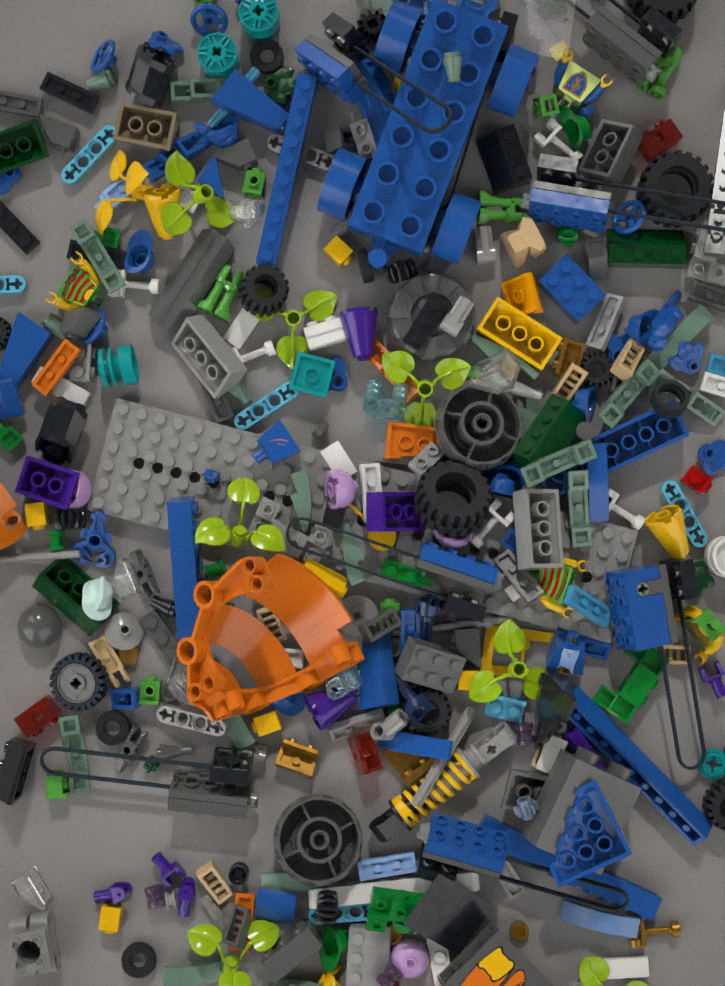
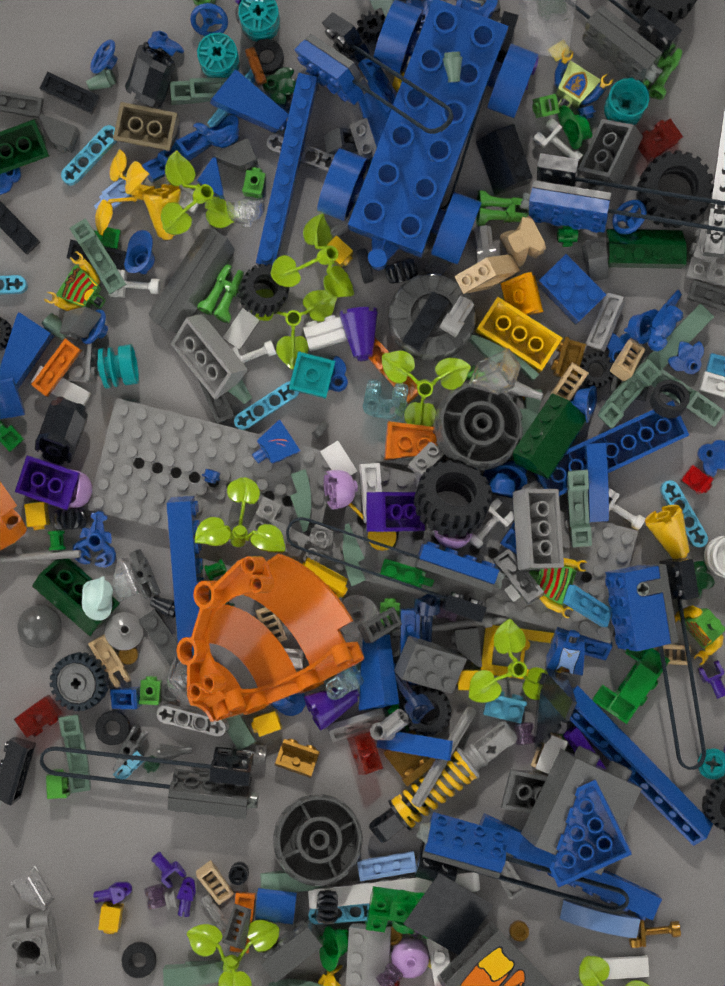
(126, 770): none -> medium azure piece
(255, 66): none -> dark orange axle
(315, 233): none -> lime plant
(487, 273): none -> tan piece
(526, 808): sand blue gear -> none
(558, 462): sand green slope -> none
(585, 431): dark grey tile -> none
(626, 93): none -> teal wheel

